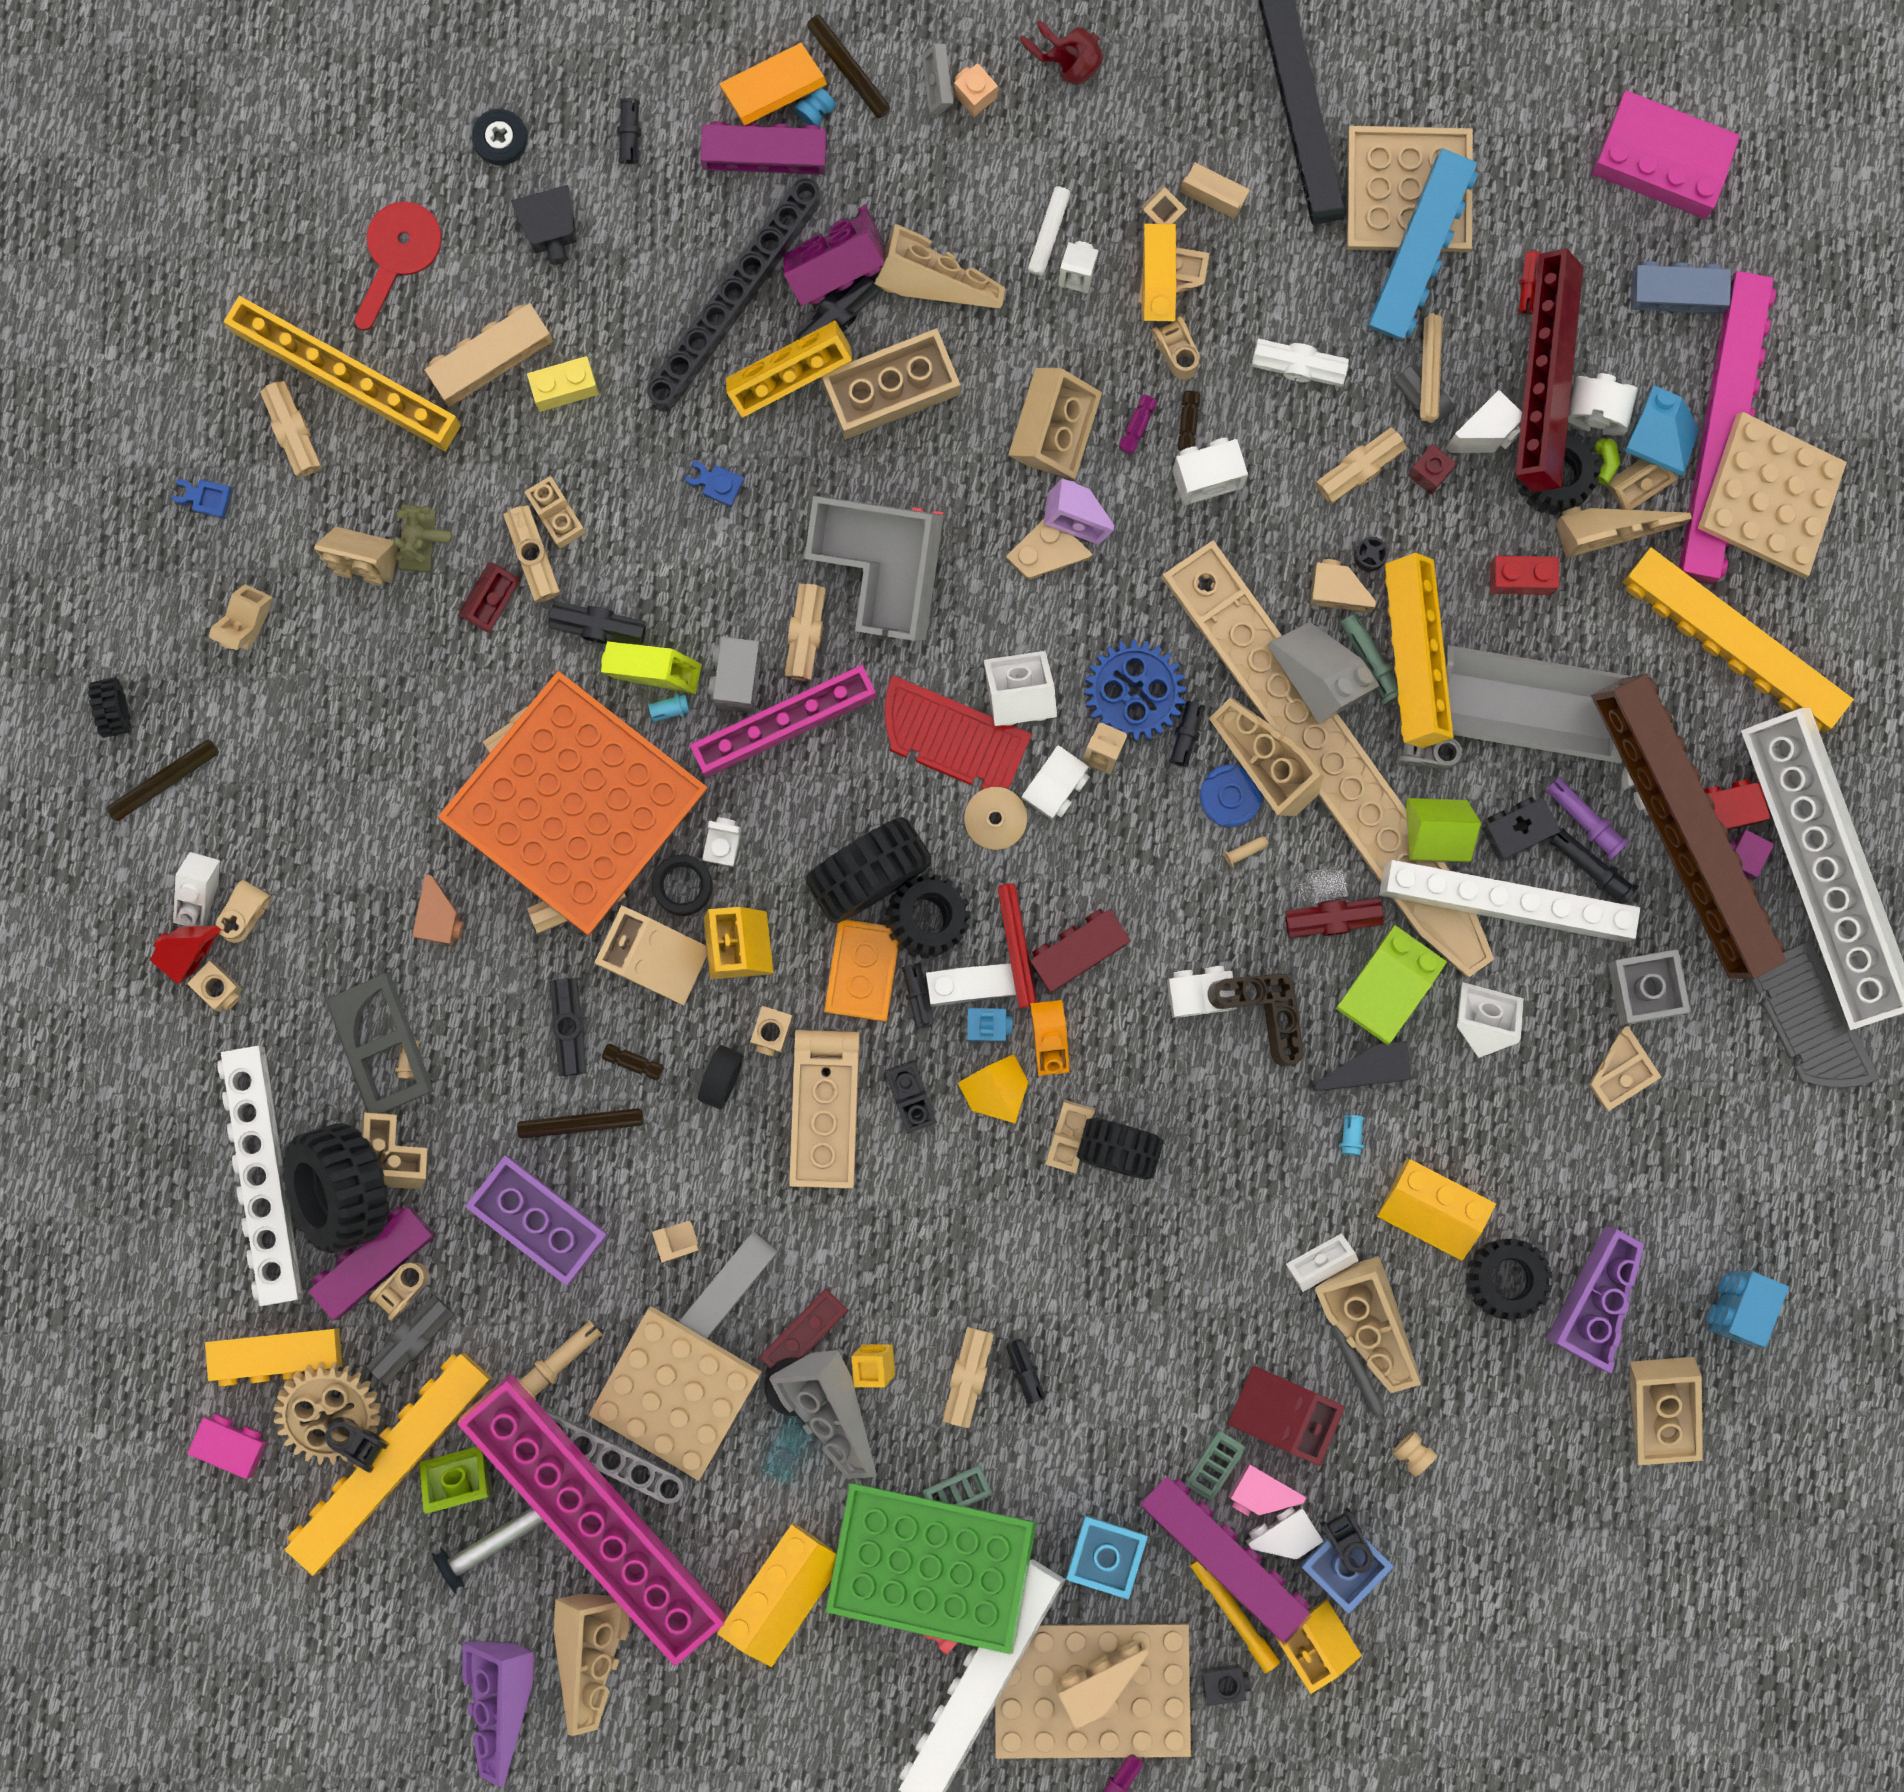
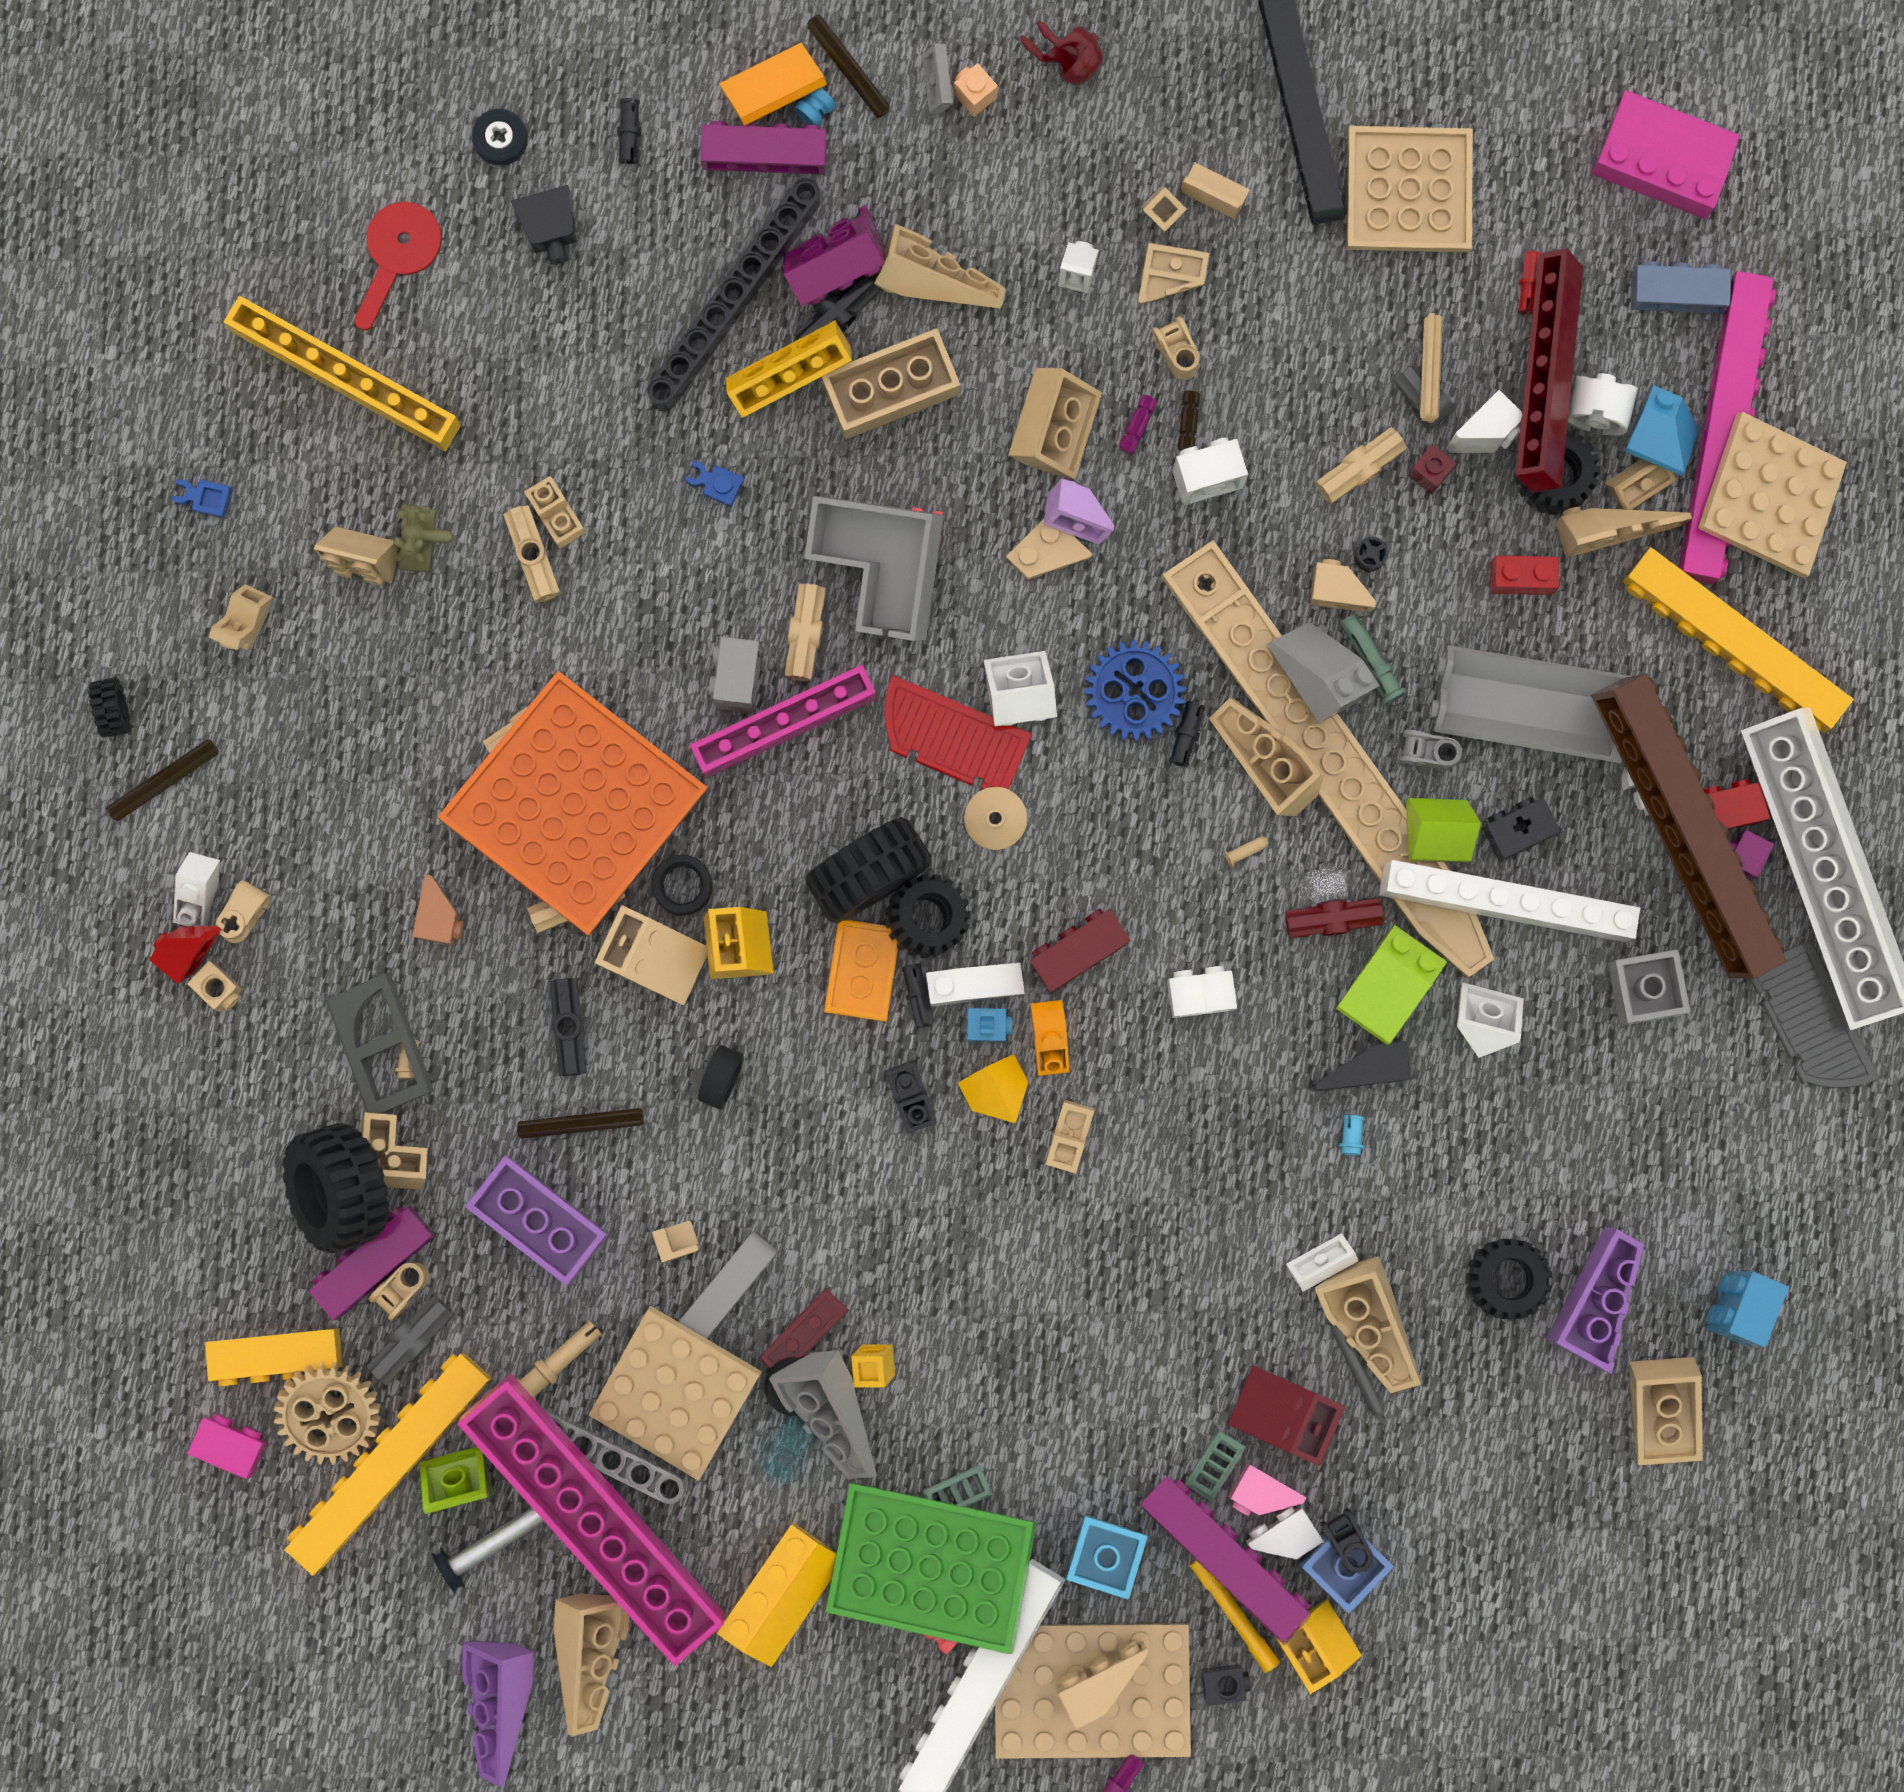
(259, 1094): white brick -> none
(290, 429): tan piece -> none
(356, 1444): black piece -> none
(488, 354): tan brick -> none
(489, 597): dark red slope -> none
(563, 384): light yellow brick -> none
(596, 623): black piece -> none
(632, 1062): dark brown axle -> none
(651, 666): neon yellow slope -> none
(669, 708): medium azure pin -> none
(722, 842): white bracket -> none
(766, 1017): tan brick -> none
(824, 1109): tan hinge -> none
(968, 1377): tan piece -> none
(1016, 945): red axle -> none
(1025, 1371): black axle -> none
(1049, 231): white axle -> none
(1055, 783): white brick -> none
(1104, 748): tan slope -> none
(1120, 1148): black tyre -> none
(1159, 273): yellow slope -> none
(1224, 802): blue tile -> none
(1273, 1004): dark brown beam -> none
(1300, 362): white piece -> none
(1416, 1456): tan wheel -> none
(1418, 651): yellow brick -> none
(1421, 245): dark azure brick -> none
(1436, 1209): yellow slope -> none
(1597, 828): medium lavender pin -> none
(1605, 877): black pin -> none
(1611, 460): lime arm -> none
(1623, 1071): tan wing -> none

